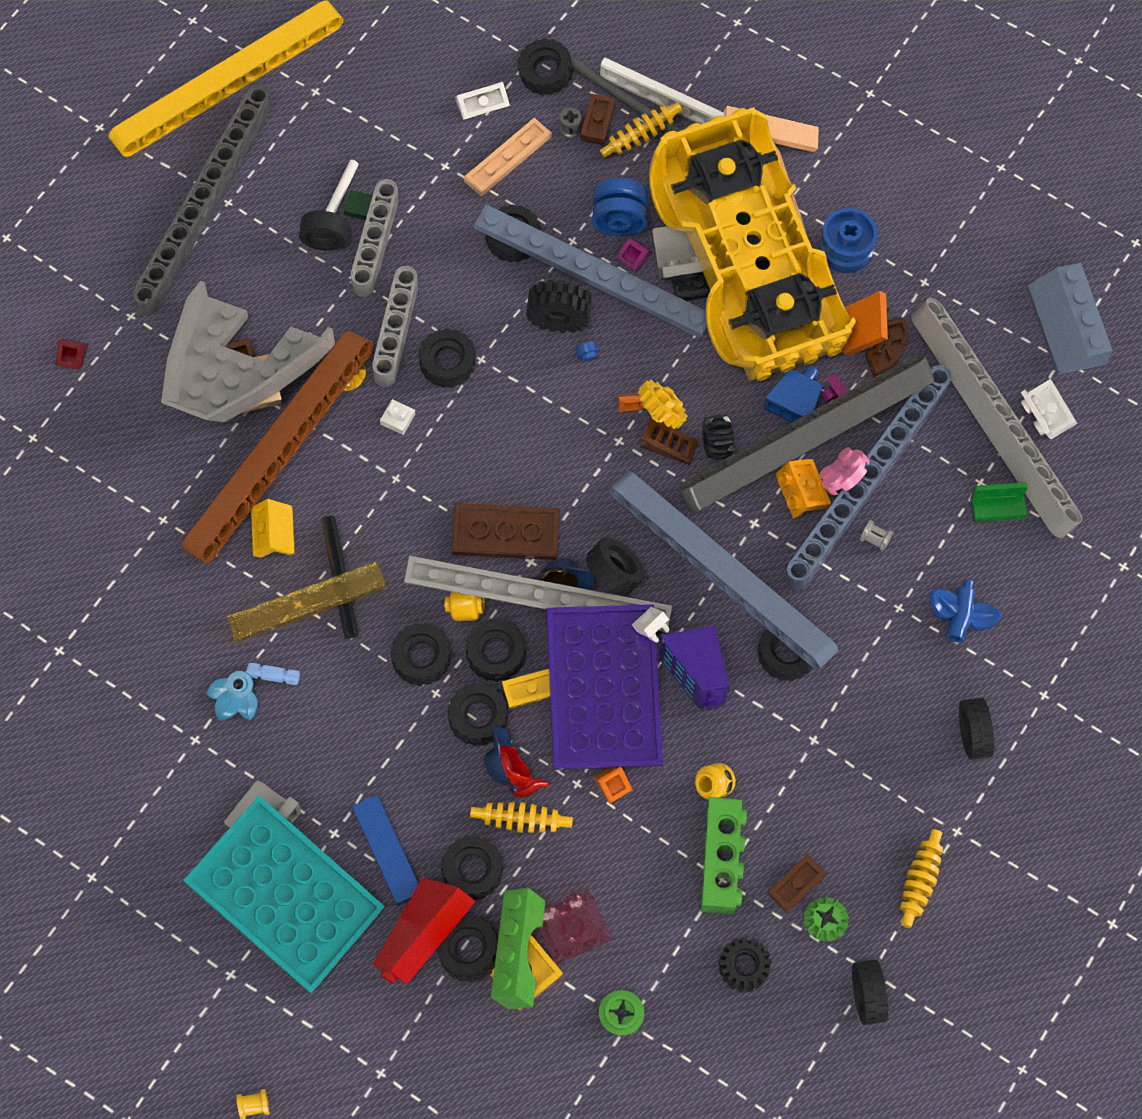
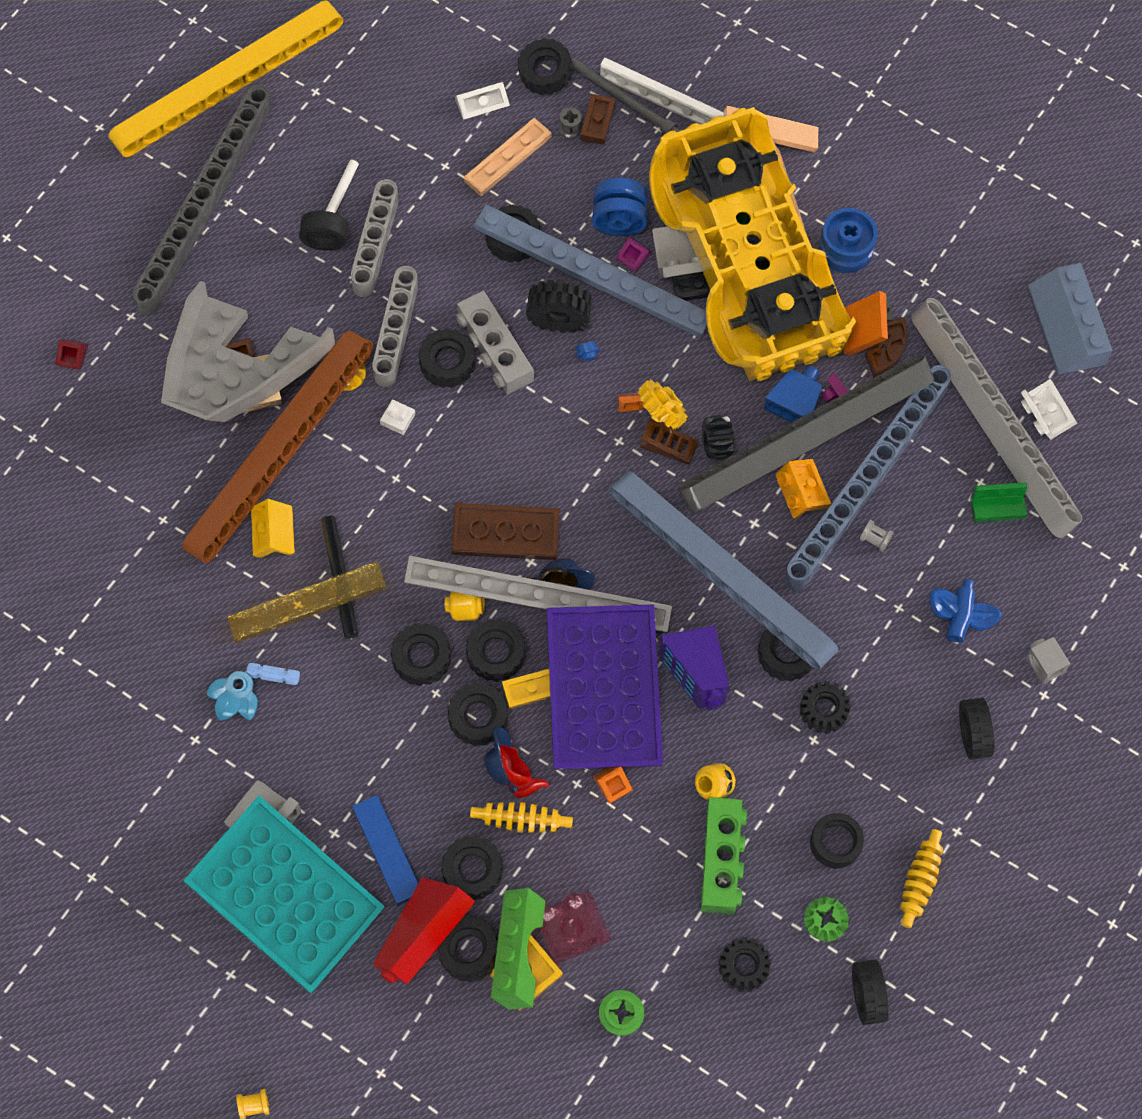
(357, 204): dark green tile -> none
(480, 309): none -> light grey brick
(615, 566): black tyre -> none
(641, 130): yellow piece -> none
(651, 622): white tile -> none
(797, 883): reddish brown plate -> none
(829, 692): none -> black tyre
(840, 820): none -> black tyre
(844, 471): bright pink plate -> none
(1047, 659): none -> light grey brick

